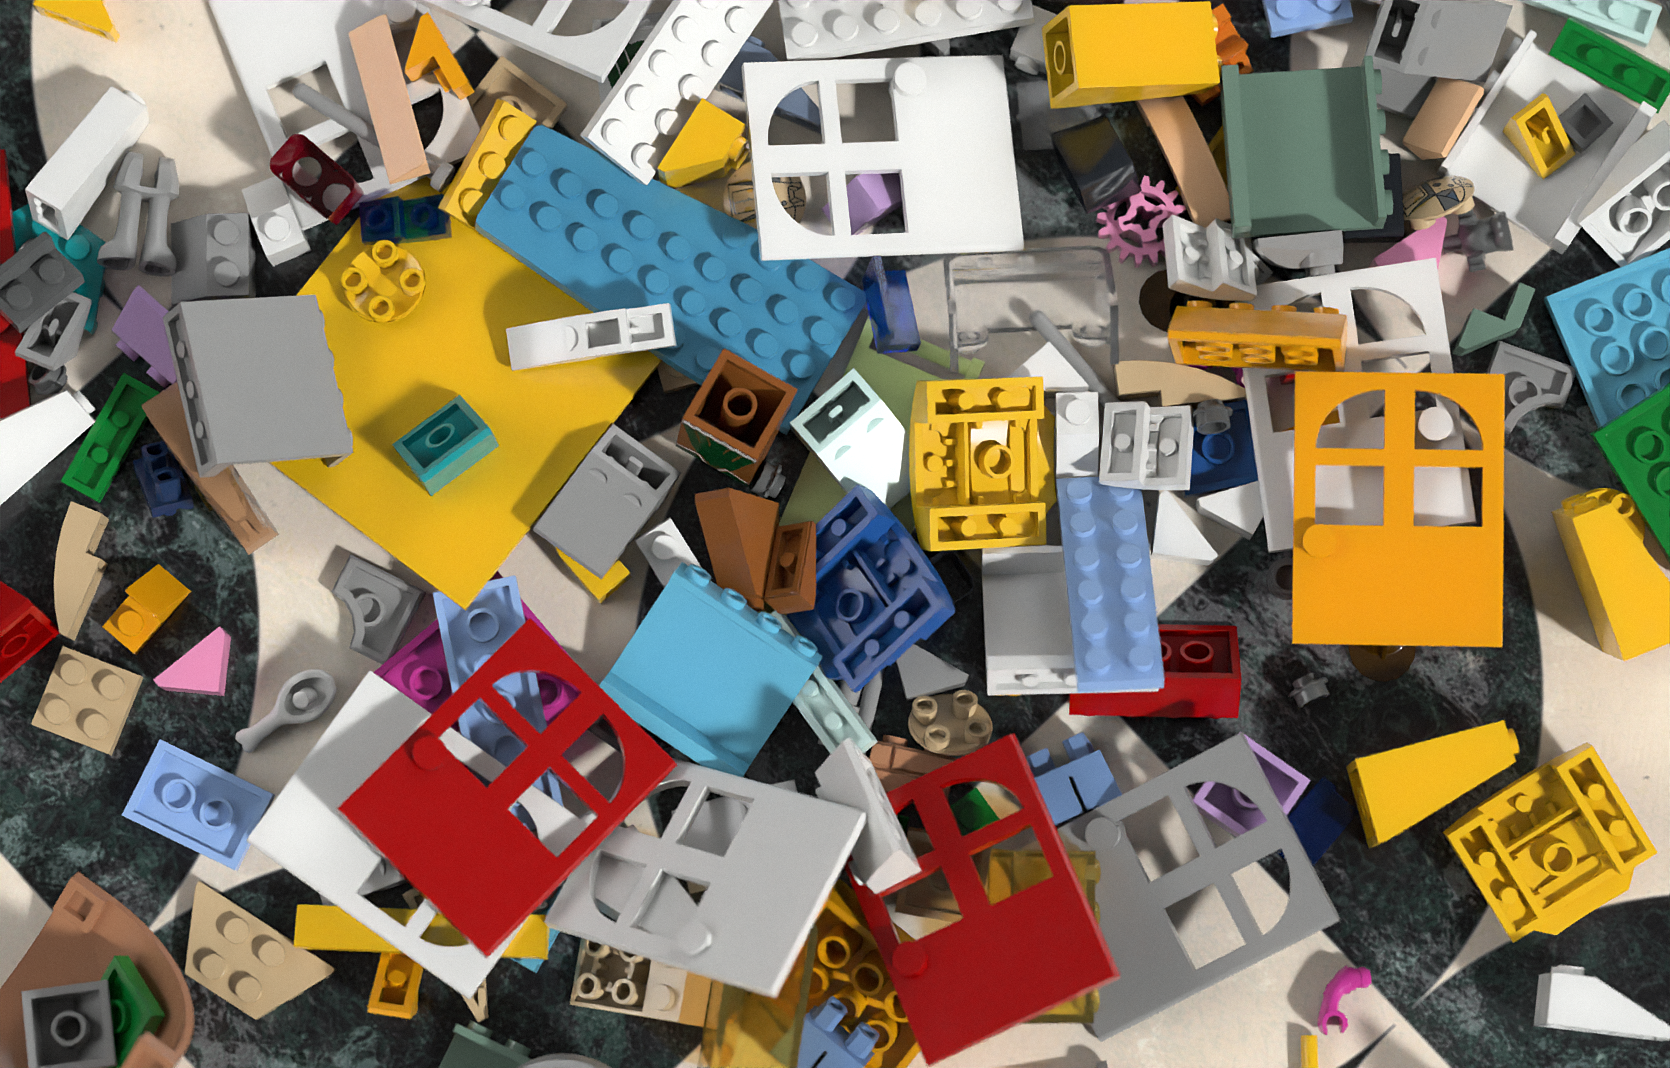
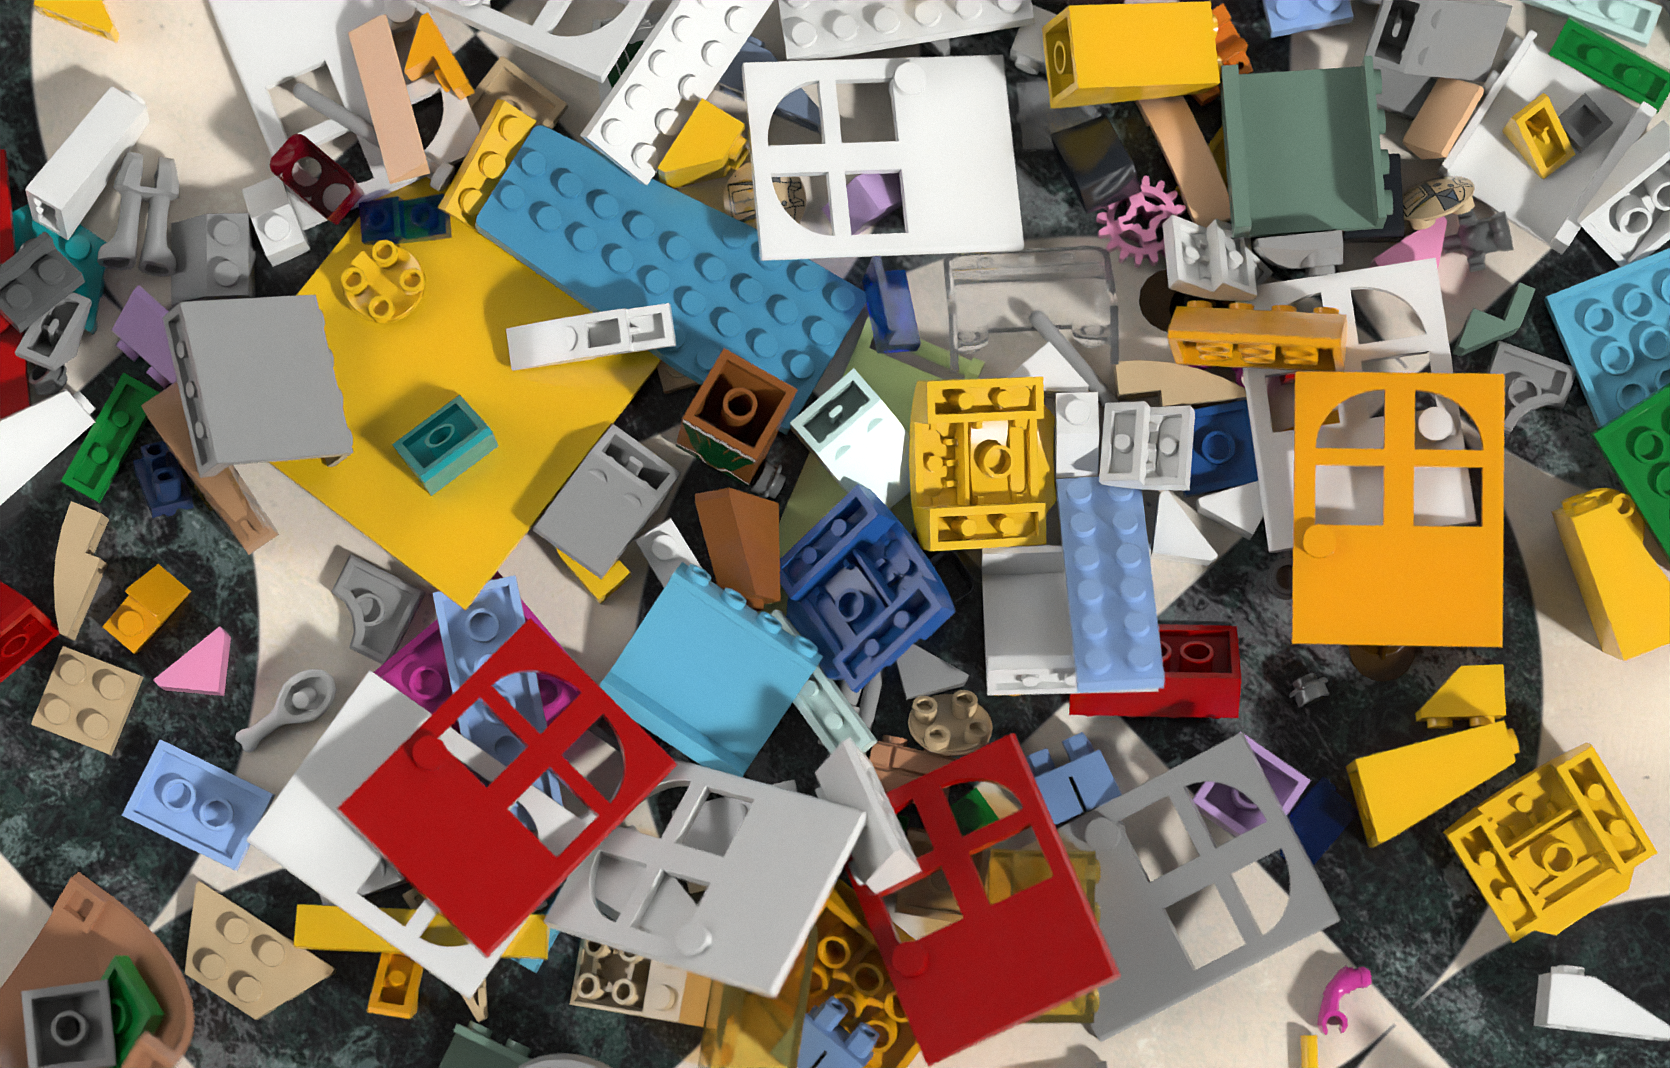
(793, 569): dark orange slope -> none
(1212, 417): dark grey plate -> none
(1468, 694): none -> yellow slope

